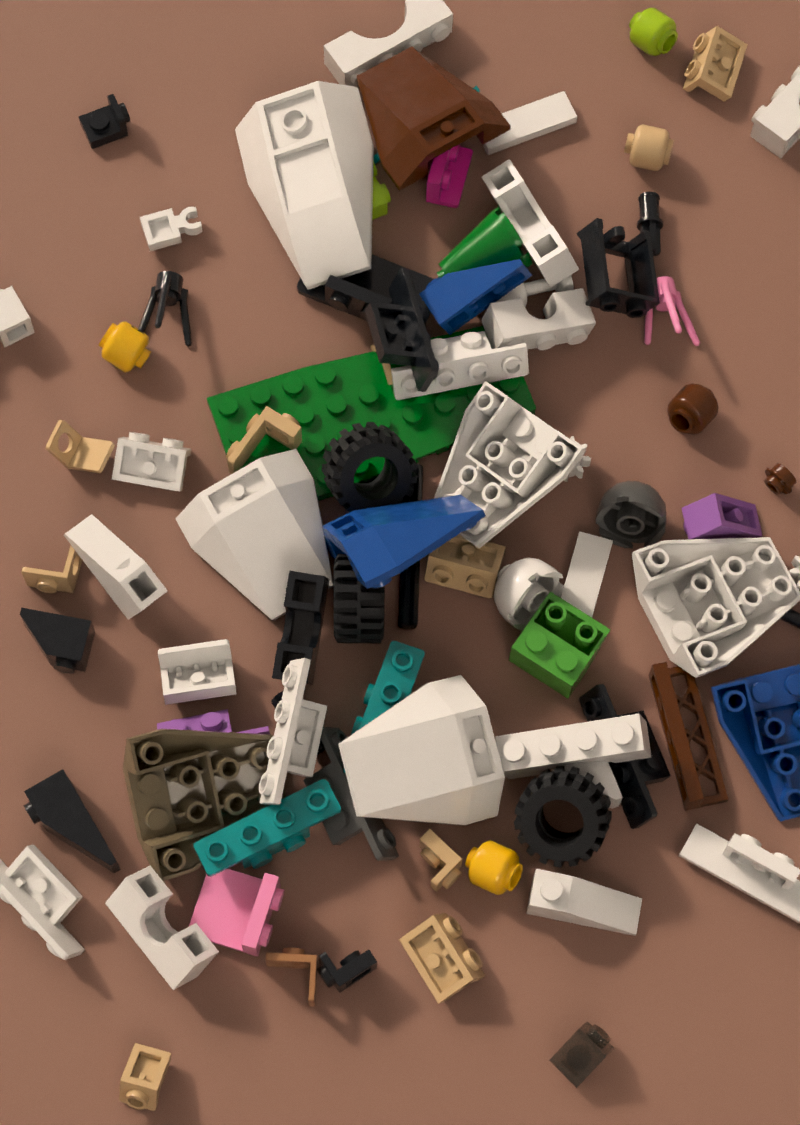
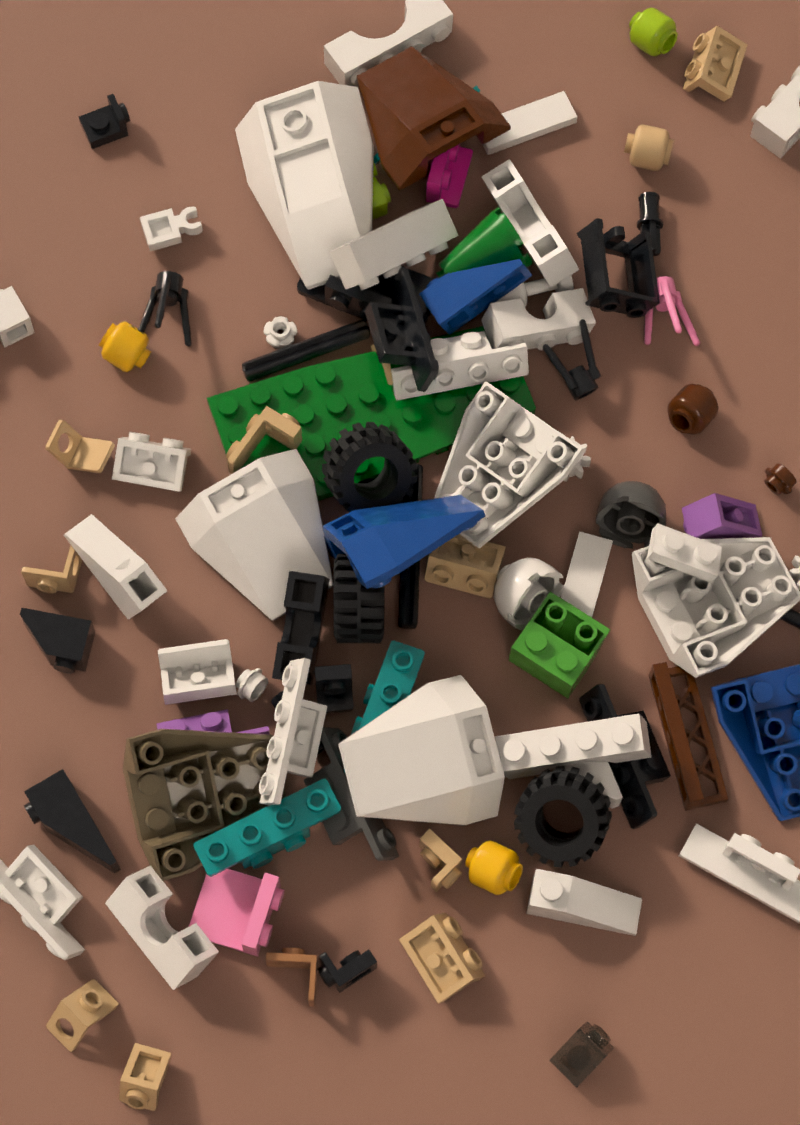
(82, 1010): none -> tan bracket
(251, 684): none -> white plate
(280, 340): none -> white plate
(306, 350): none -> black axle
(335, 687): none -> black bracket
(394, 244): none -> white brick
(578, 380): none -> black plant
(684, 553): none -> white plate

